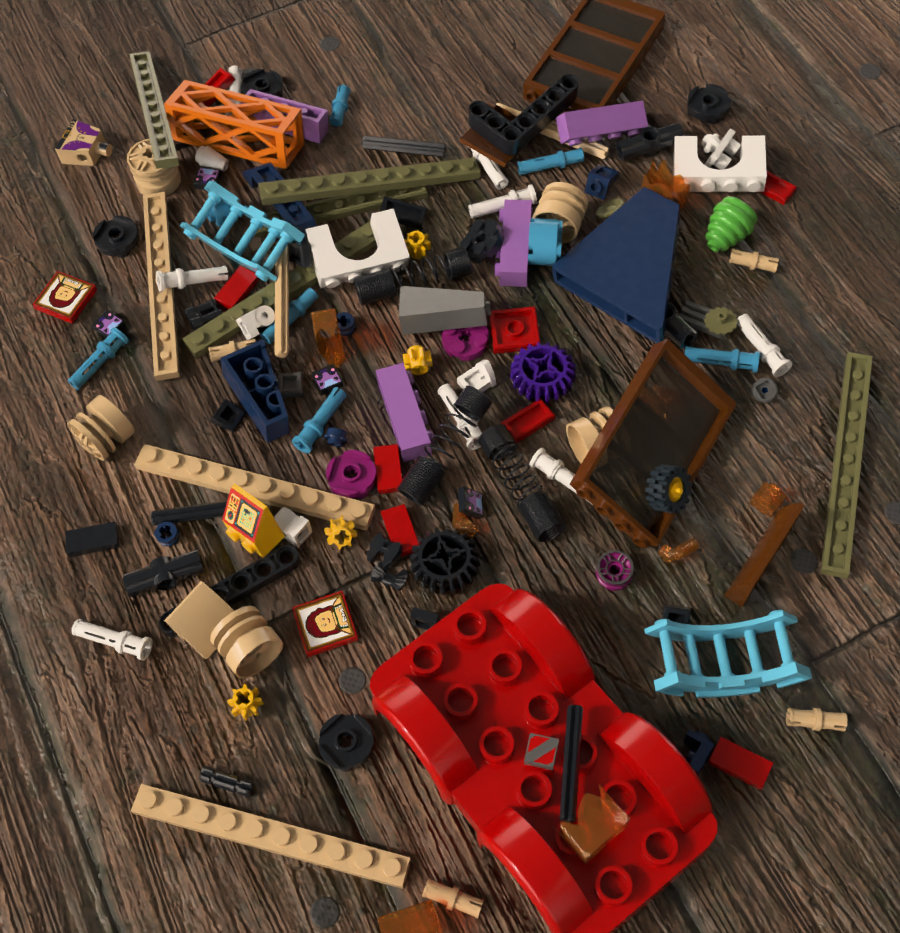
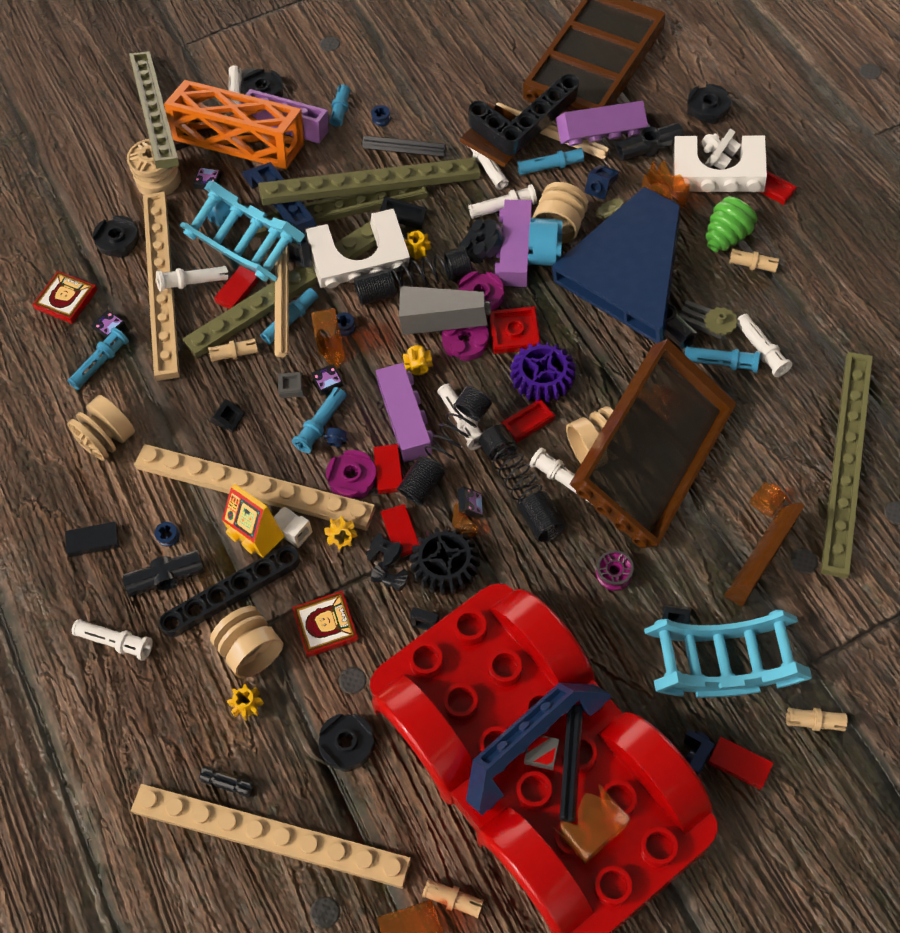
(82, 145): tan torso -> none
(188, 513): black axle -> none
(194, 316): black piece -> none
(197, 617): tan slope -> none
(211, 159): white cone -> none
(221, 80): red tile -> none
(256, 387): dark blue wedge -> none
(257, 318): white leg -> none
(383, 120): none -> dark blue bush
(479, 377): white tile -> none
(482, 789): none -> dark blue slope
(489, 282): none -> magenta plate
(668, 488): black wheel -> none
(683, 550): clear orange arm -> none
(764, 390): dark grey tile -> none

